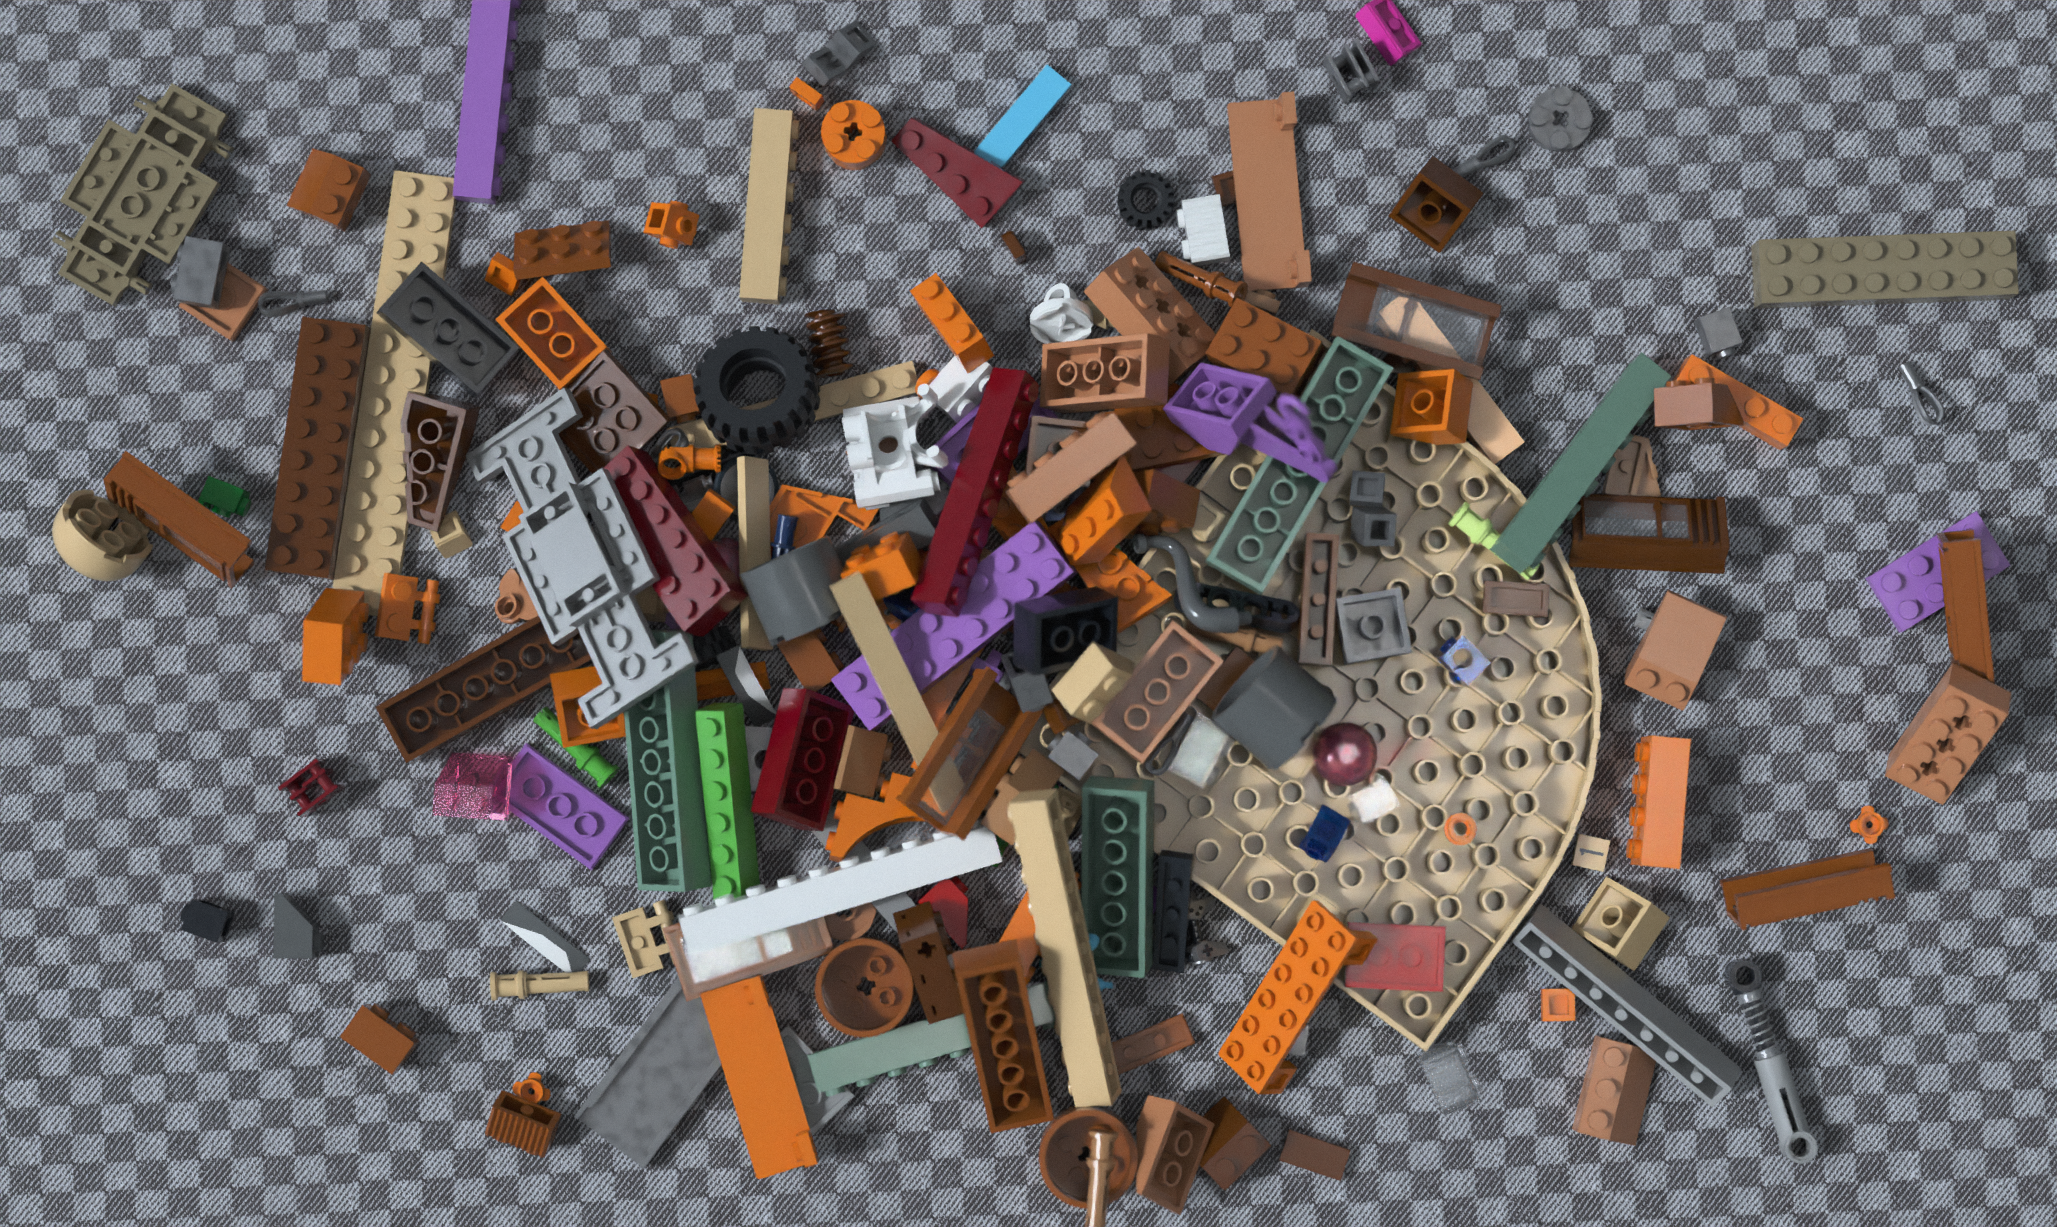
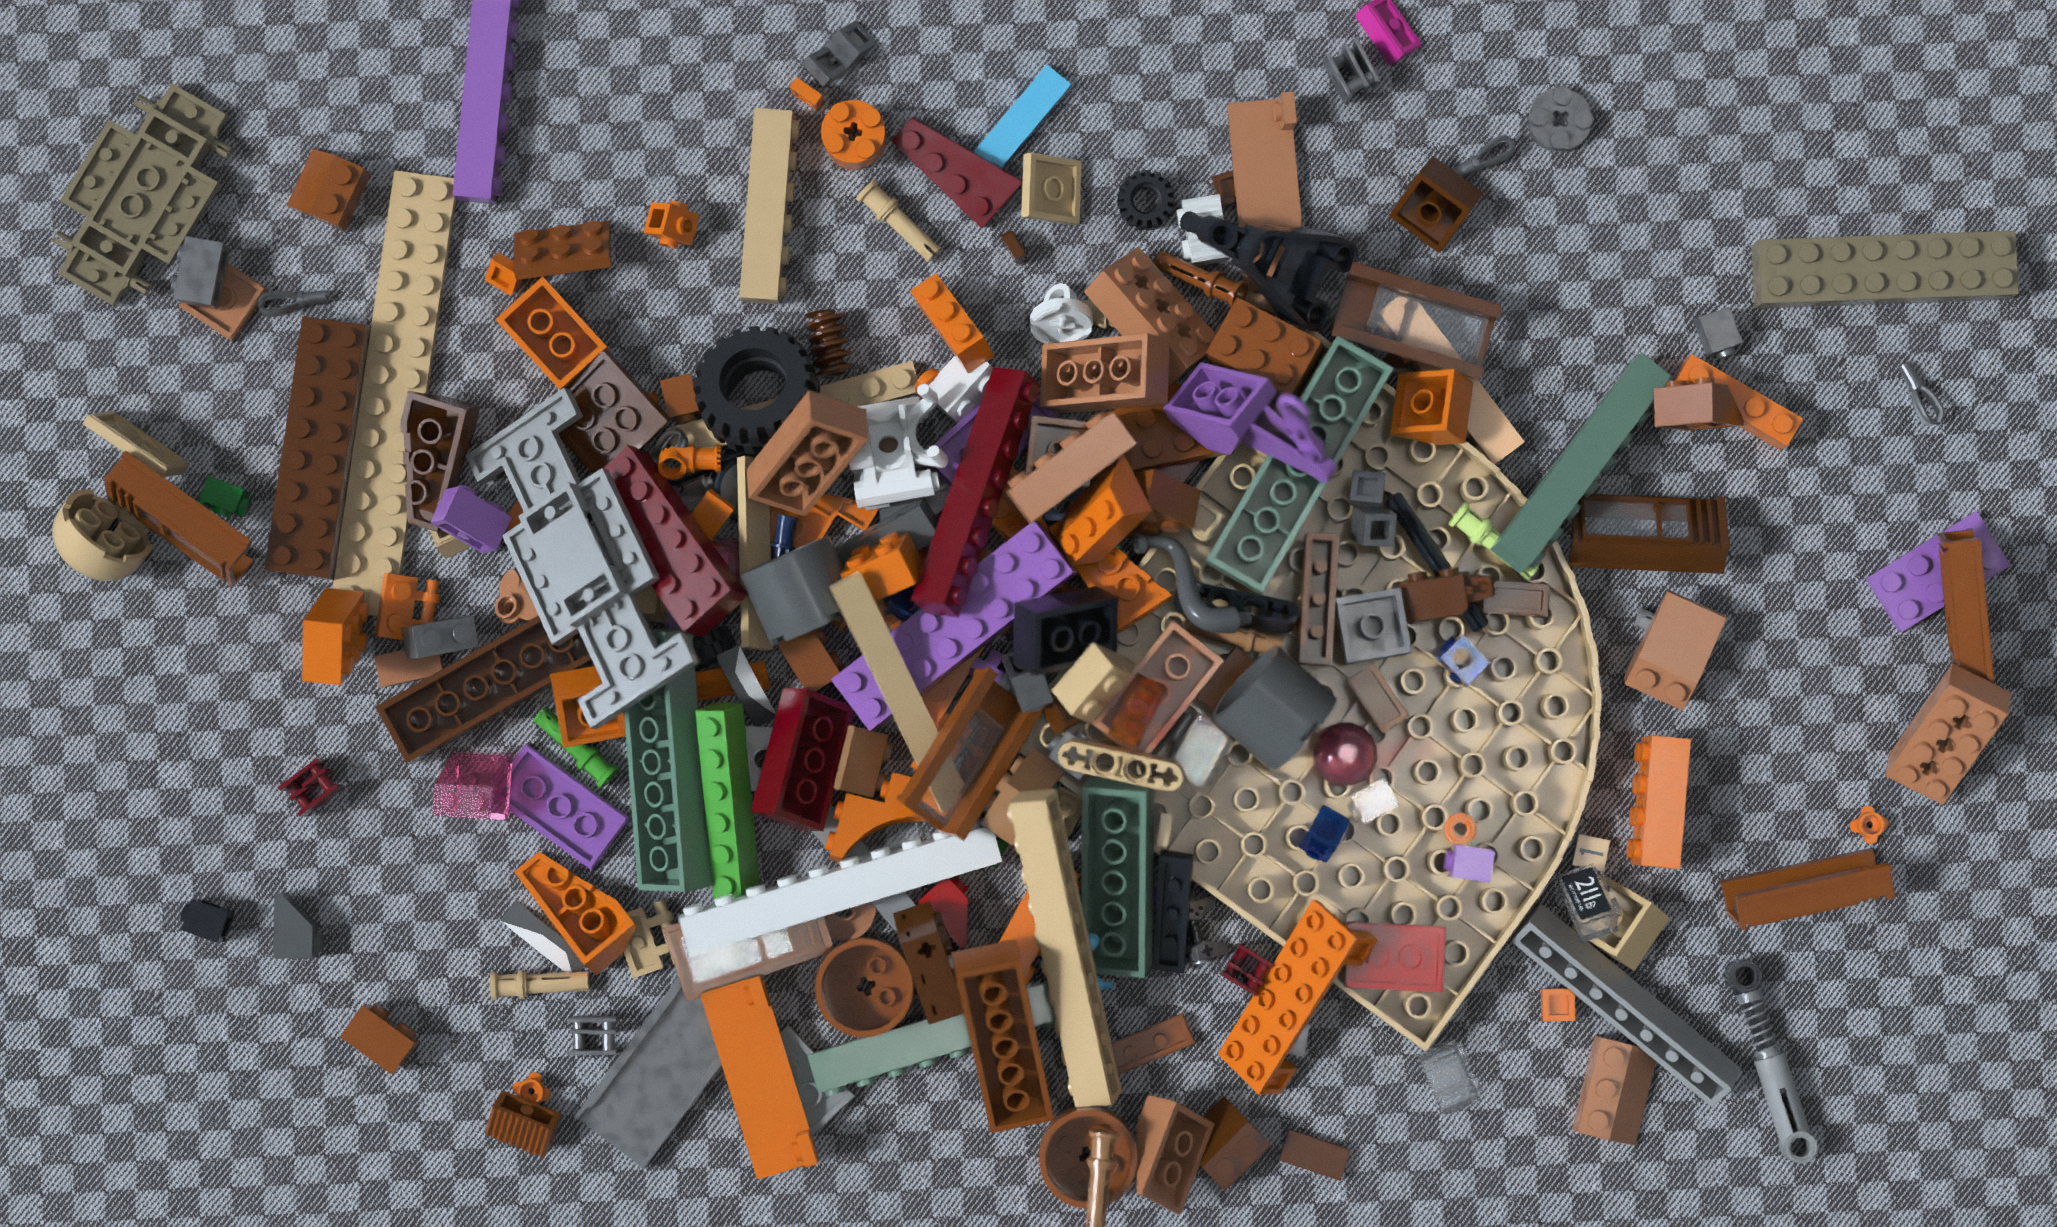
(138, 443): none -> tan tile
(396, 669): none -> nougat tile
(439, 637): none -> flat silver brick
(447, 329): black brick -> none
(471, 519): none -> medium lavender brick
(584, 915): none -> orange wedge
(607, 1032): none -> flat silver piece
(807, 453): none -> nougat brick
(887, 210): none -> tan pin
(1051, 189): none -> tan plate
(1122, 758): none -> tan beam
(1136, 713): none -> clear orange slope
(1164, 830): none -> tan tile
(1235, 967): none -> dark red piece
(1298, 272): none -> black connector
(1377, 698): none -> tile
(1430, 551): none -> black axle
(1443, 594): none -> reddish brown hinge
(1469, 863): none -> brick
(1588, 902): none -> brick
(1633, 471): medium nougat wing -> none

